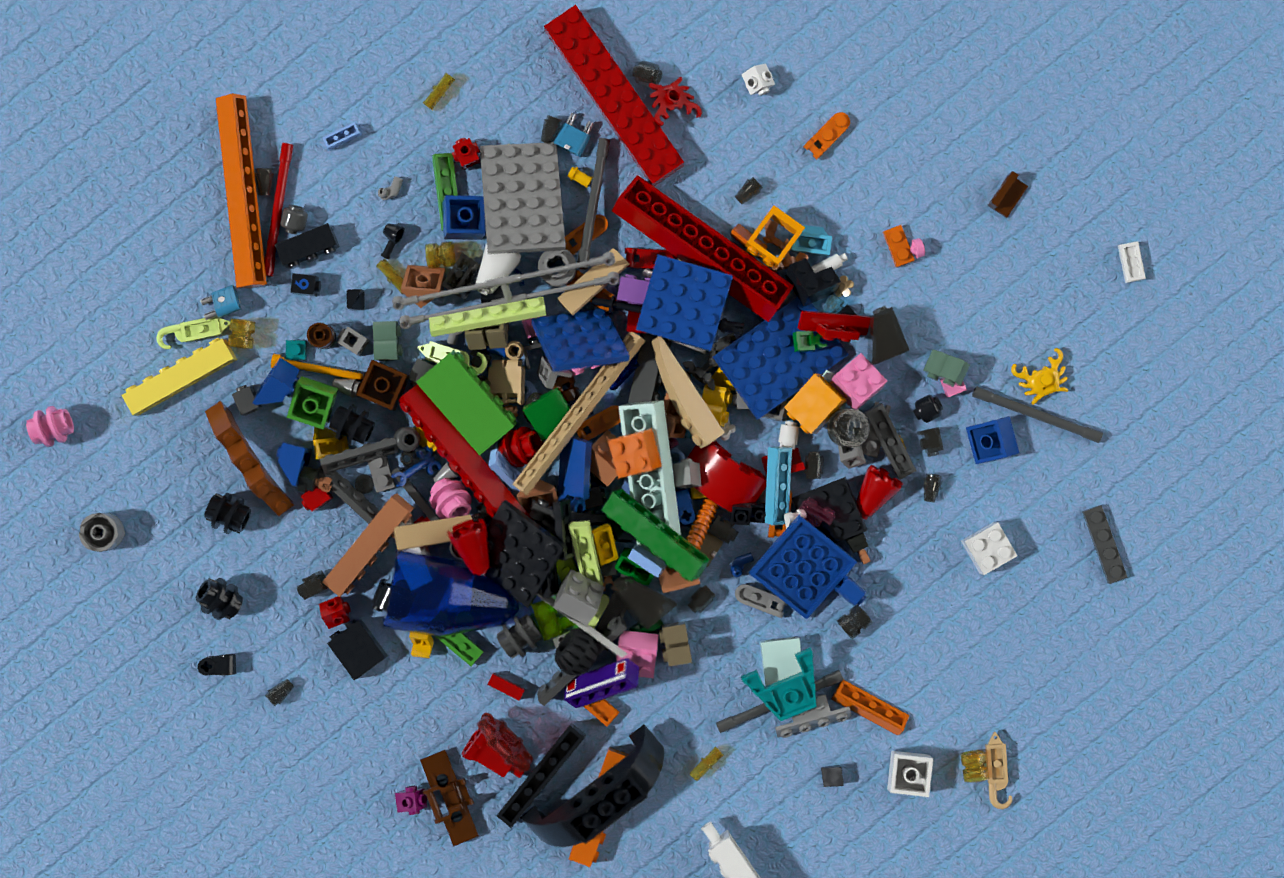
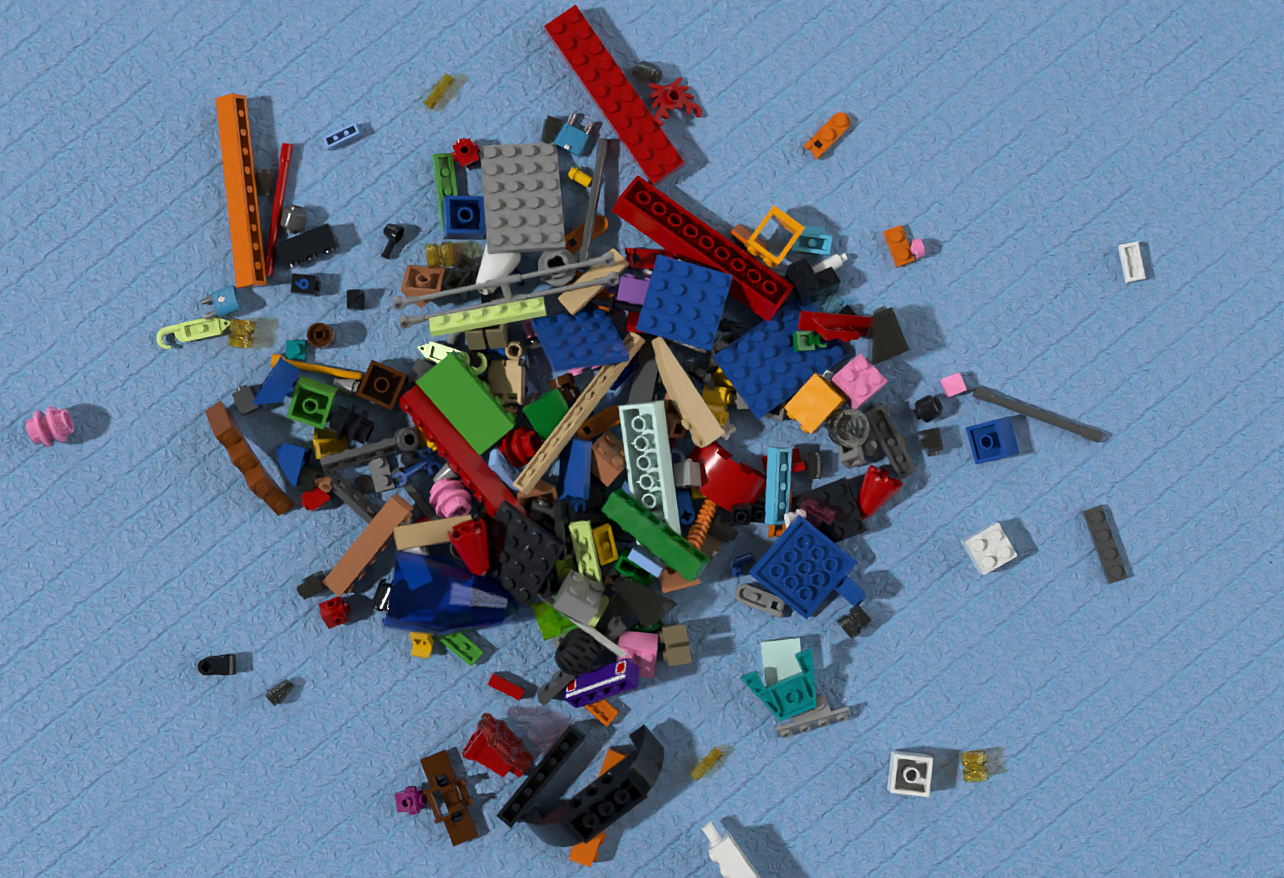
(91, 530): light grey brick -> none
(178, 377): light yellow brick -> none
(219, 598): black piece -> none
(225, 512): black piece -> none
(344, 340): light grey brick -> none
(356, 648): black brick -> none
(386, 340): sand green brick -> none
(392, 191): light grey arm -> none
(393, 276): clear yellow pin -> none
(519, 636): dark grey piece -> none
(547, 374): light grey panel -> none
(635, 453): orange brick -> none
(700, 599): clear smoke brick -> none
(733, 721): dark grey piece -> none
(748, 190): clear smoke cone -> none
(758, 79): white brick -> none
(770, 228): nougat piece -> none
(789, 434): white brick -> none
(832, 776): black slope -> none
(844, 285): tan plant -> none
(857, 544): pearl dark grey piece -> none
(870, 707): orange slope -> none
(932, 485): clear smoke cone -> none
(946, 367): sand green brick -> none
(997, 770): tan plate -> none
(1008, 195): reddish brown panel -> none
(1043, 381): yellow animal -> none

